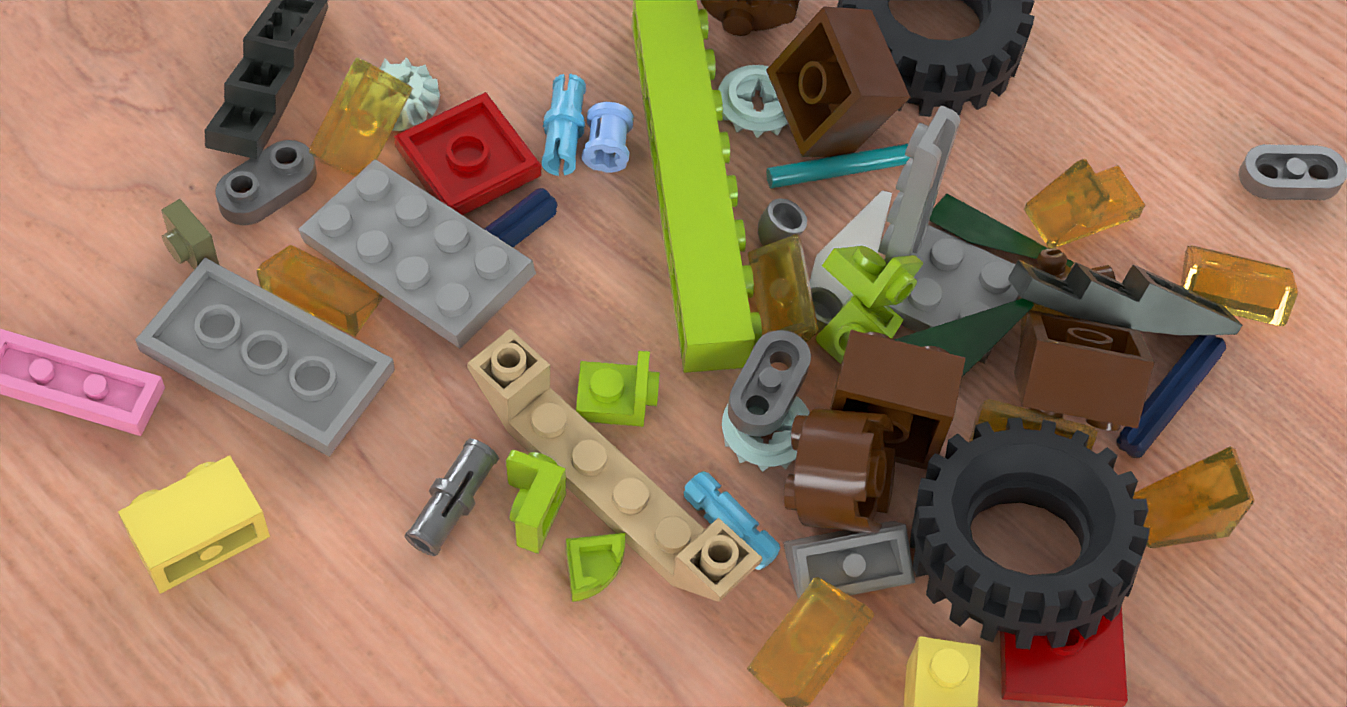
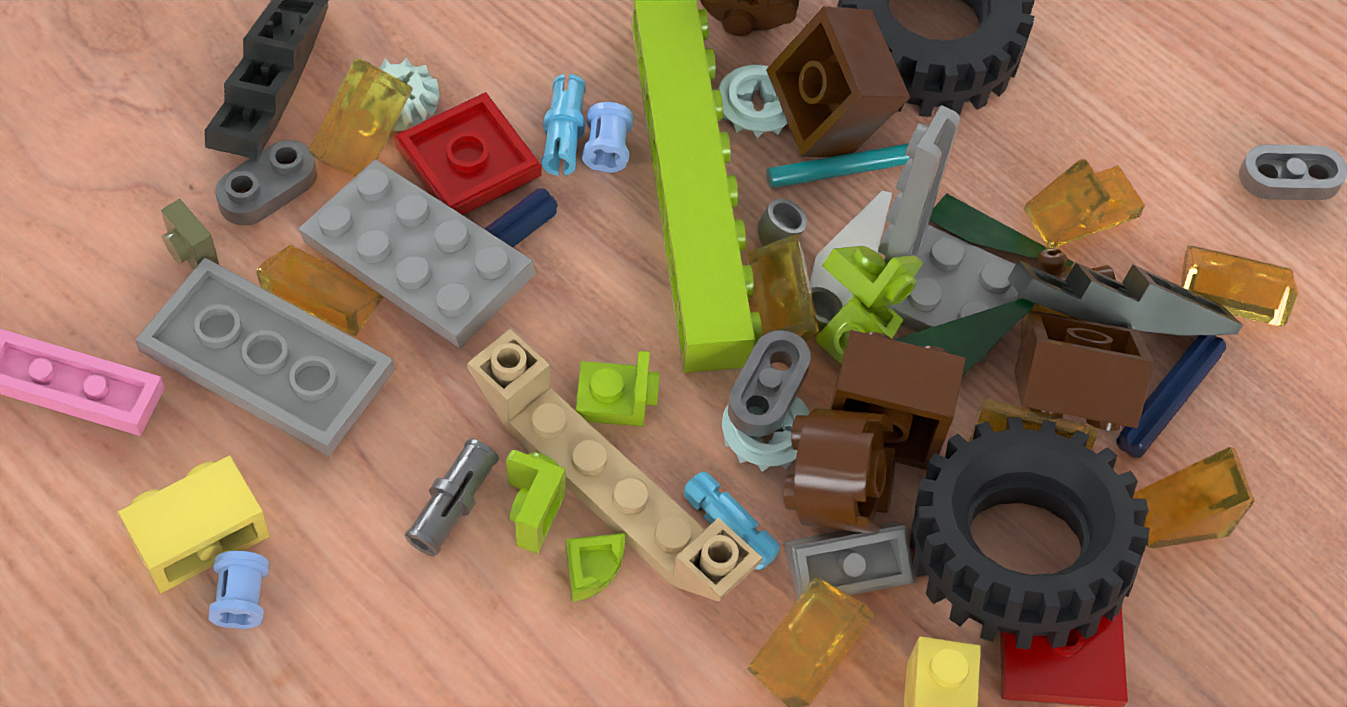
(238, 589): none -> light blue bush

